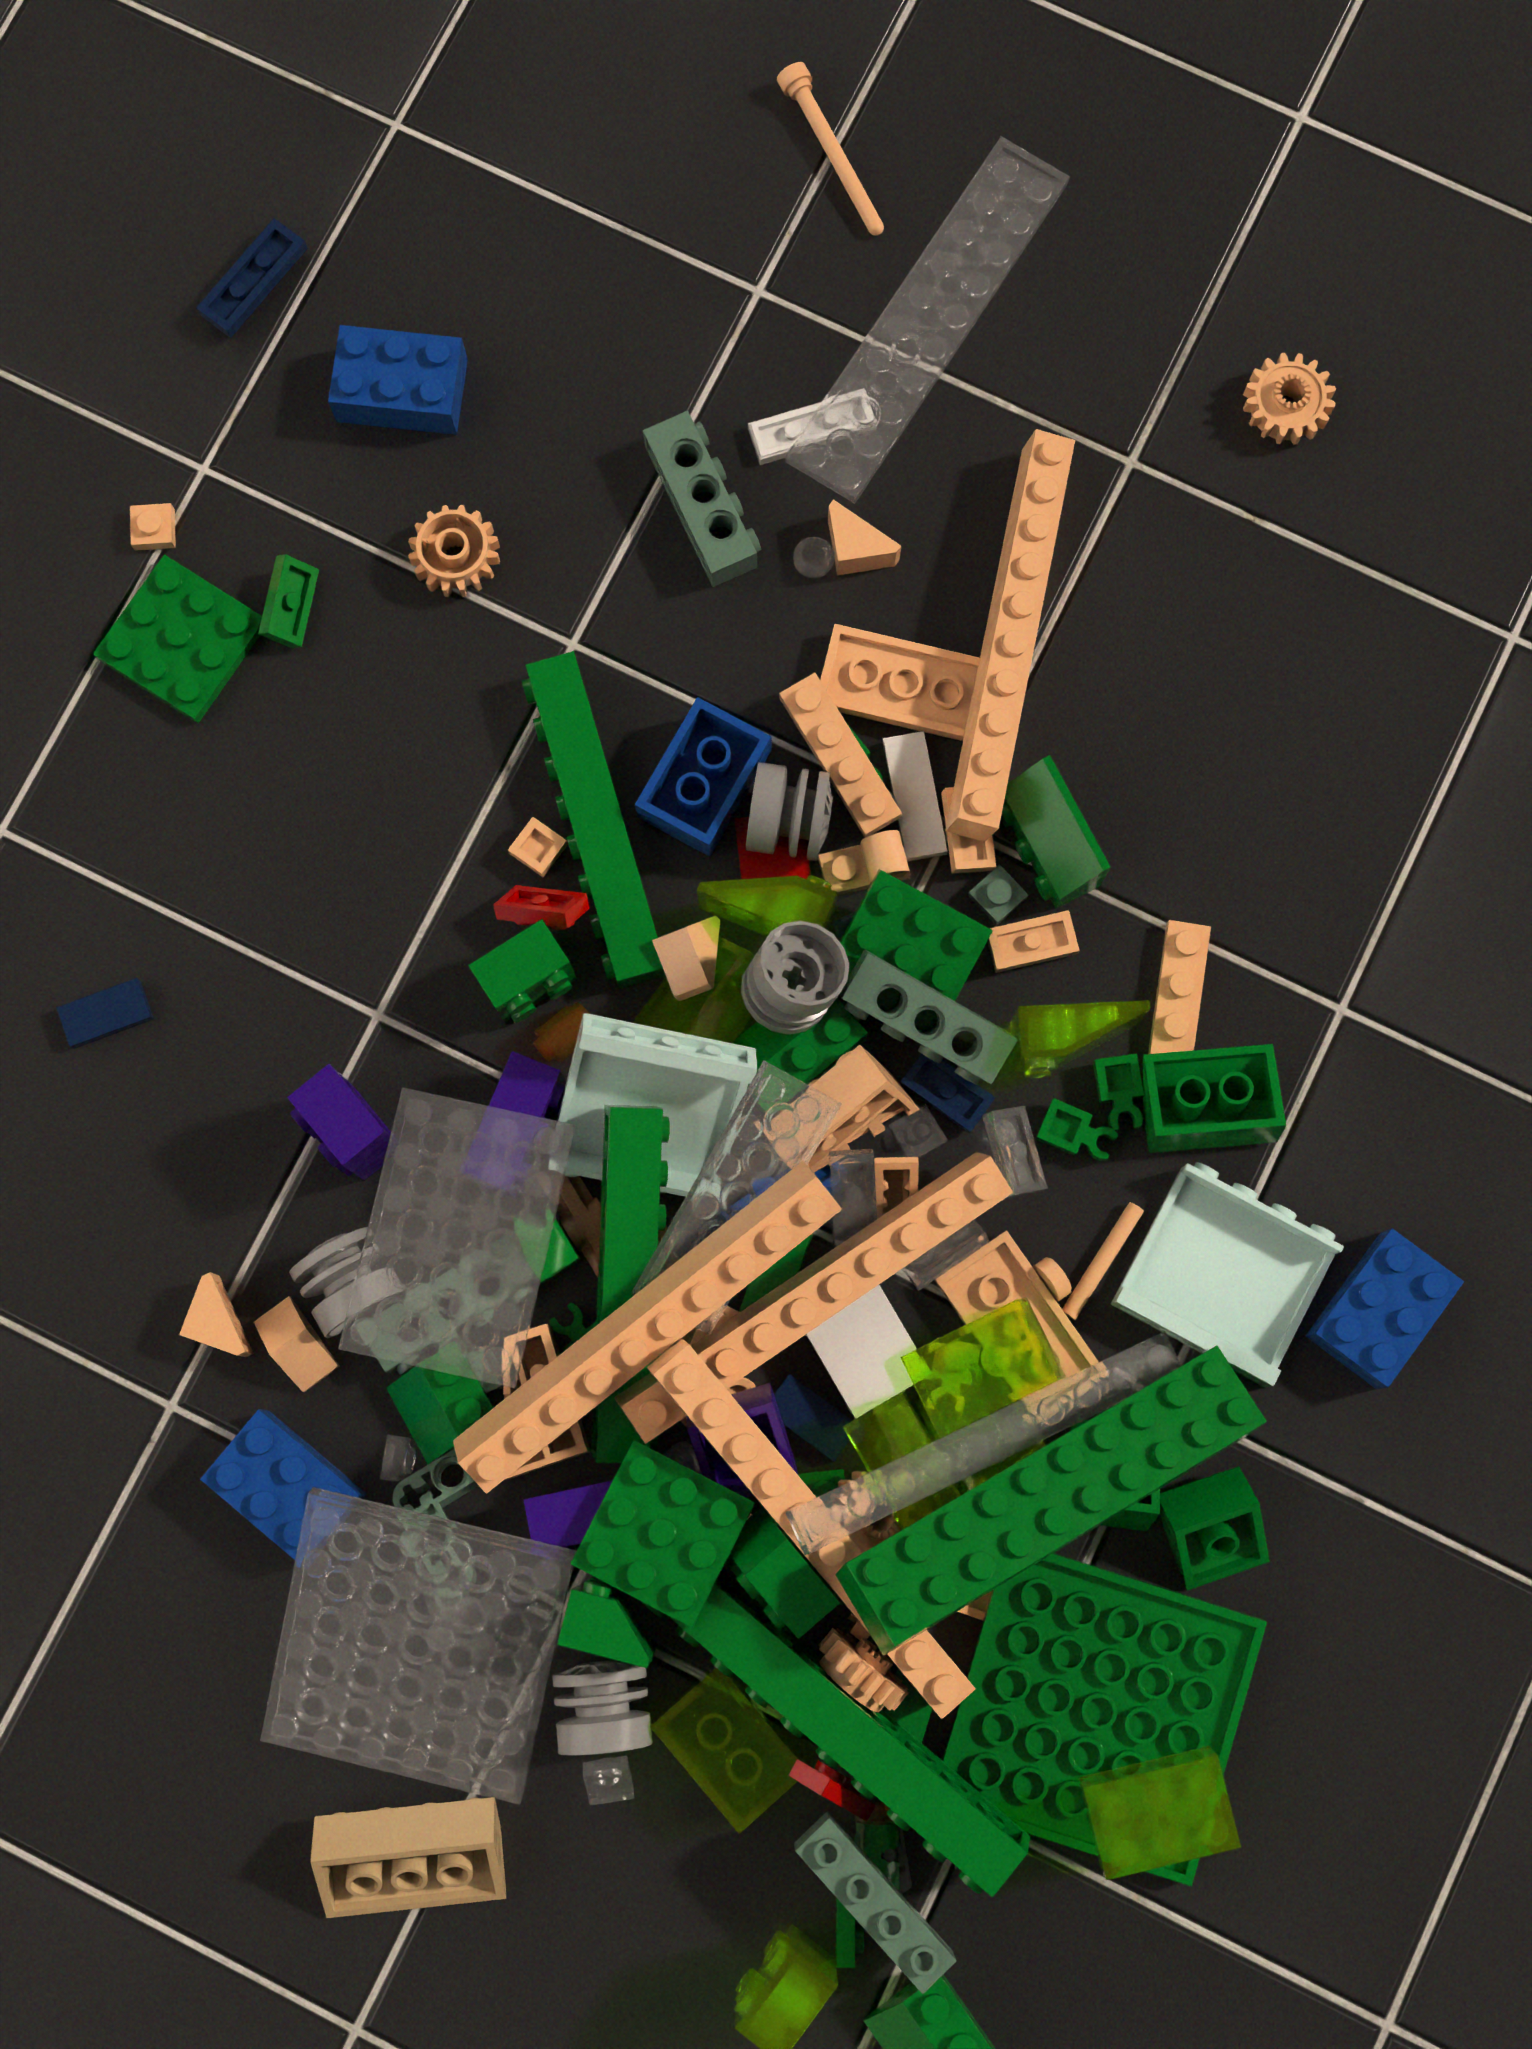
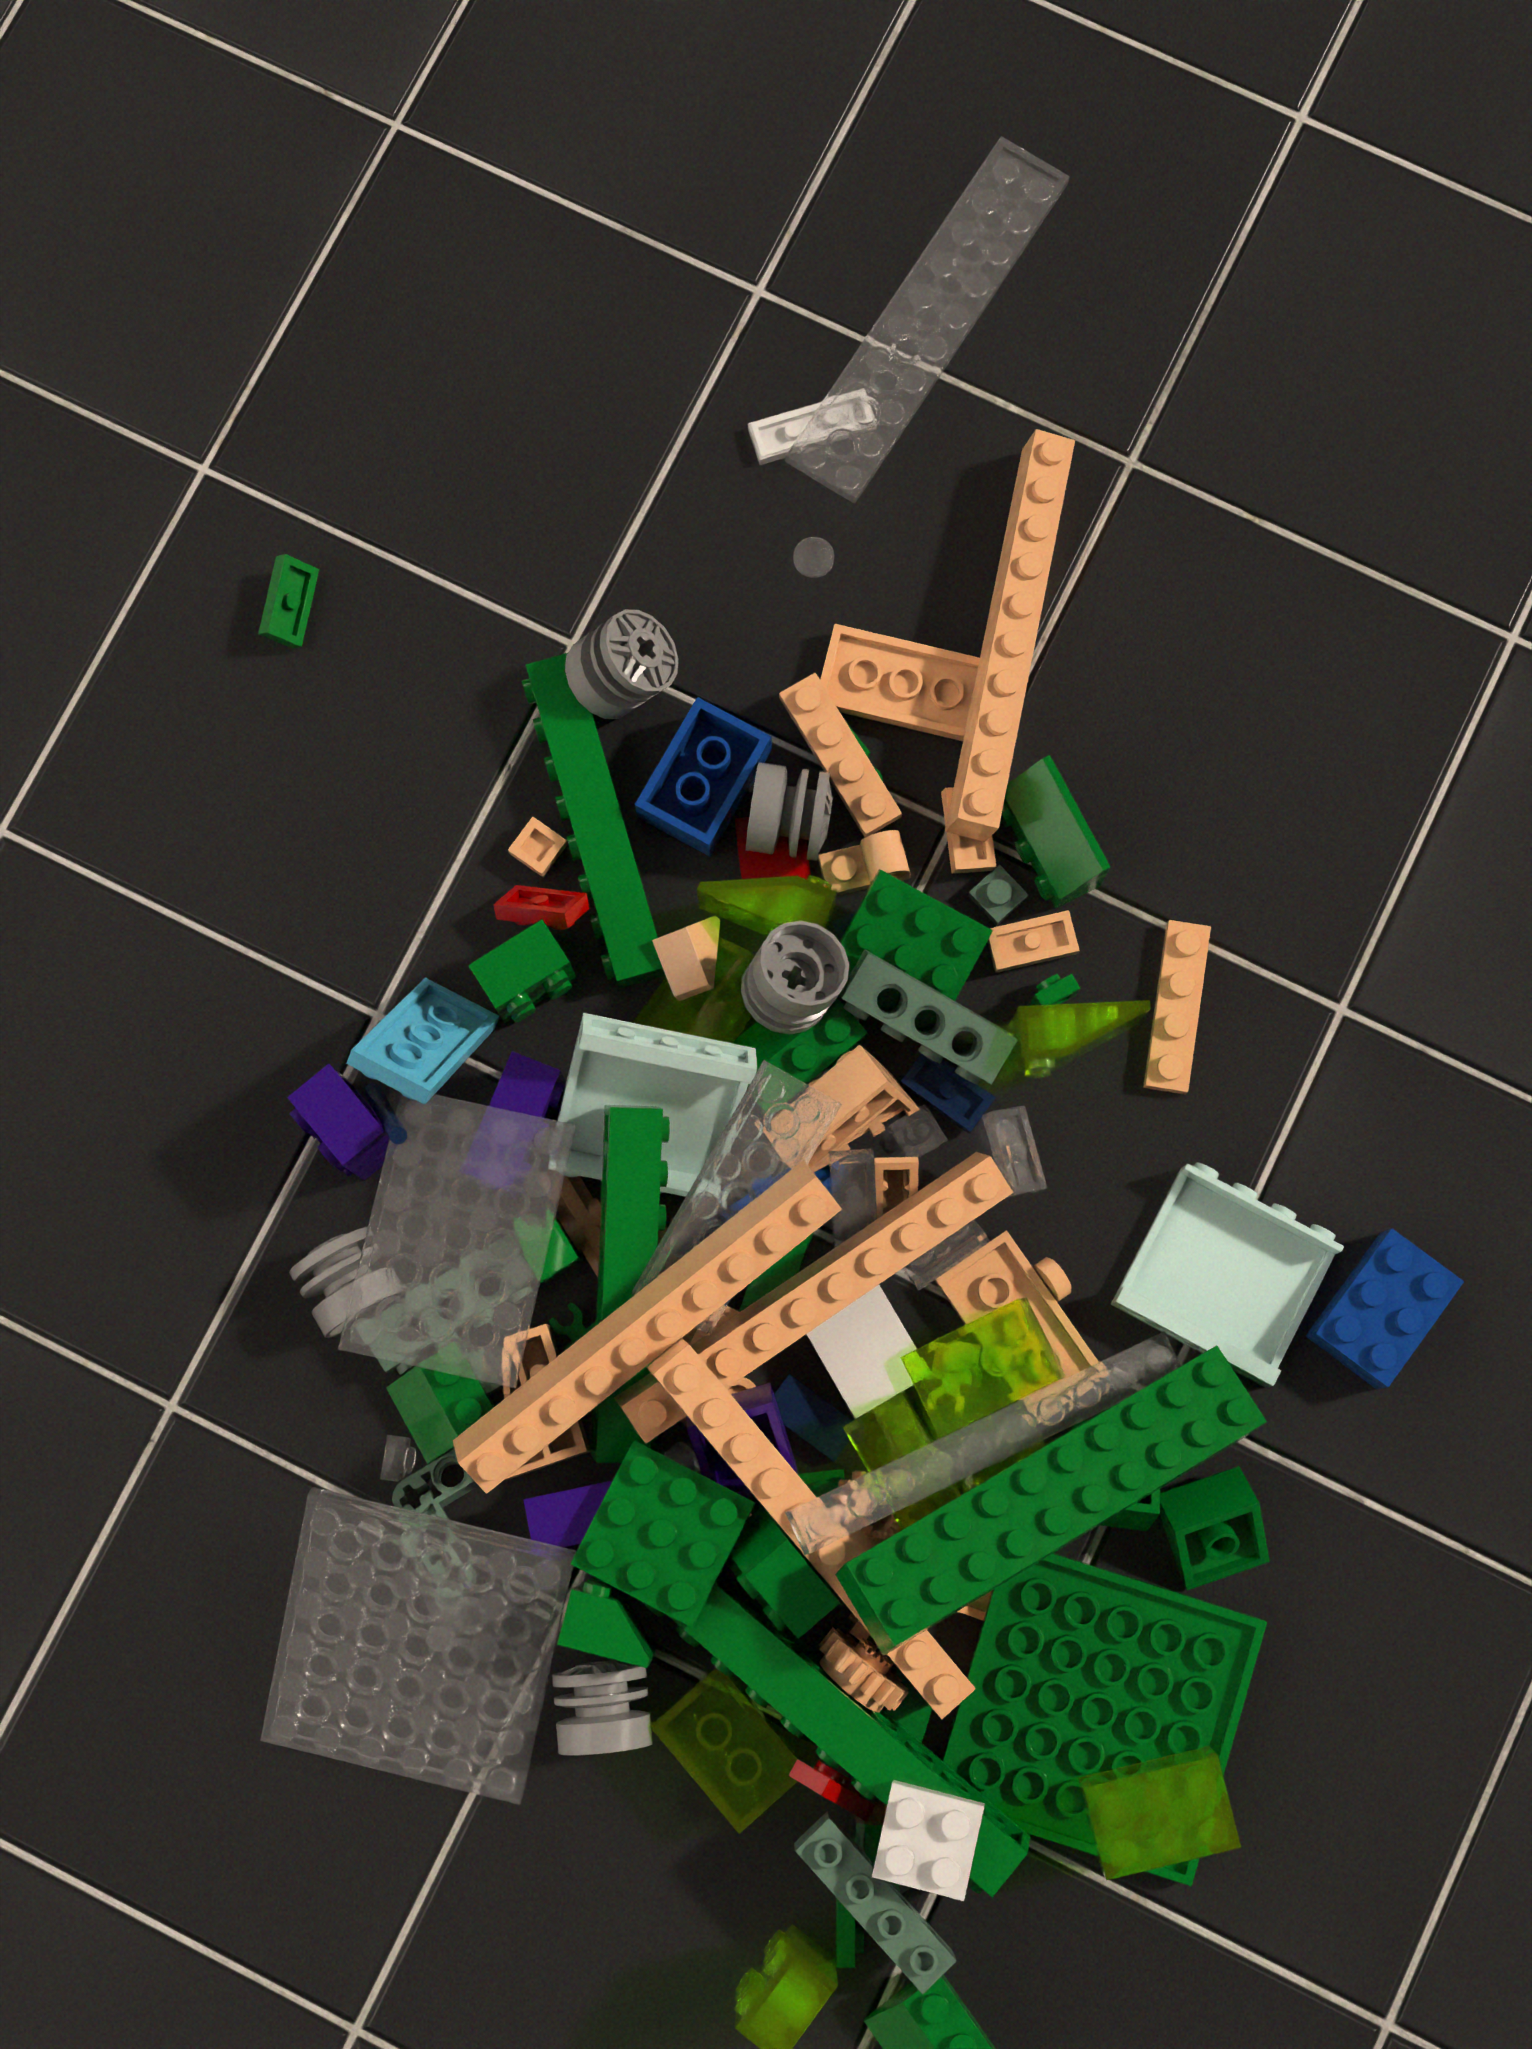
(105, 1013): dark blue tile -> none
(152, 526): light nougat plate -> none
(180, 638): green plate -> none
(214, 1320): light nougat slope -> none
(252, 278): dark blue plate -> none
(269, 1476): blue brick -> none
(295, 1344): light nougat slope -> none
(385, 1113): none -> dark blue bar
(398, 379): blue brick -> none
(408, 1857): tan slope -> none
(423, 1041): none -> medium azure plate
(460, 570): light nougat gear -> none
(559, 1033): clear orange brick -> none
(608, 1780): clear plate -> none
(621, 664): none -> light grey wheel
(682, 438): sand green brick -> none
(796, 83): light nougat piece -> none
(859, 544): light nougat slope -> none
(915, 796): white tile -> none
(928, 1840): none -> white plate
(1055, 990): none -> green plate
(1068, 1128): green plate -> none
(1102, 1260): light nougat bar -> none
(1119, 1082): green plate -> none
(1212, 1098): green slope -> none
(1291, 379): light nougat gear -> none

